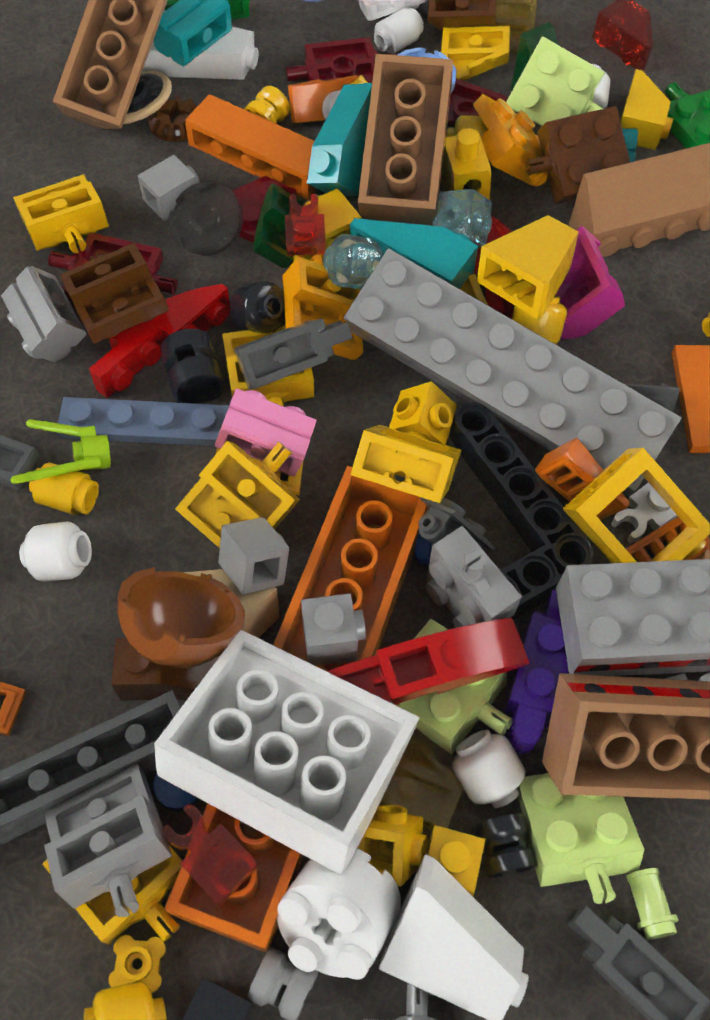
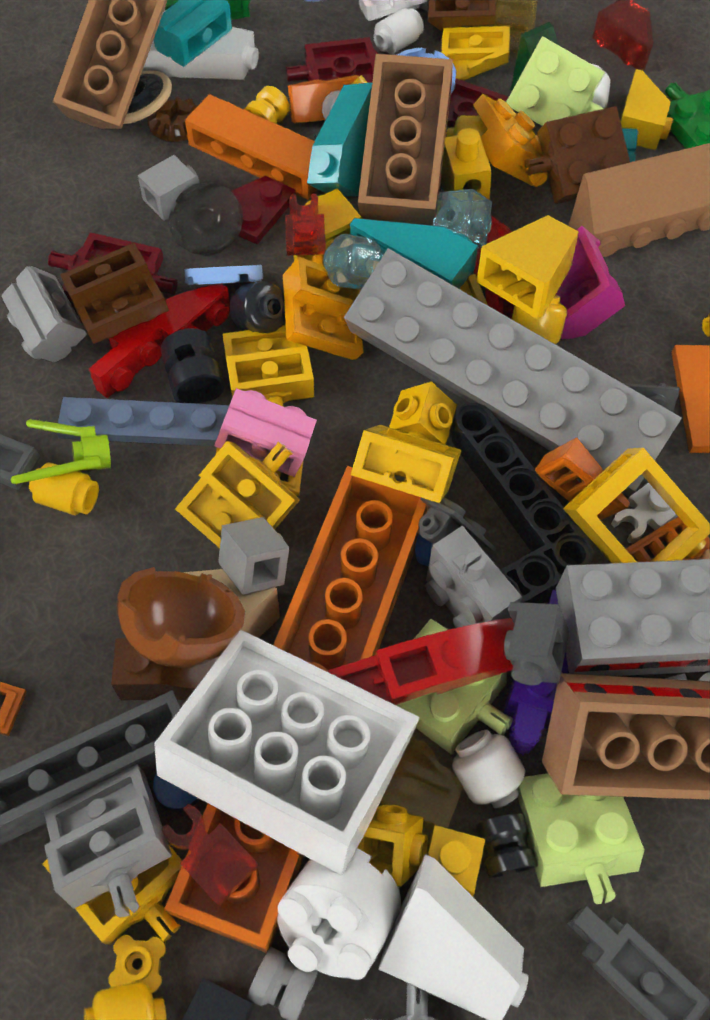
(55, 551): white head -> none
(62, 213): yellow plate -> none
(227, 274): none -> light blue tile
(271, 227): dark green slope -> none
(289, 351): dark grey hinge -> none
(331, 629): light grey brick -> none
(536, 642): none -> dark grey brick
(651, 904): yellowish green pin -> none

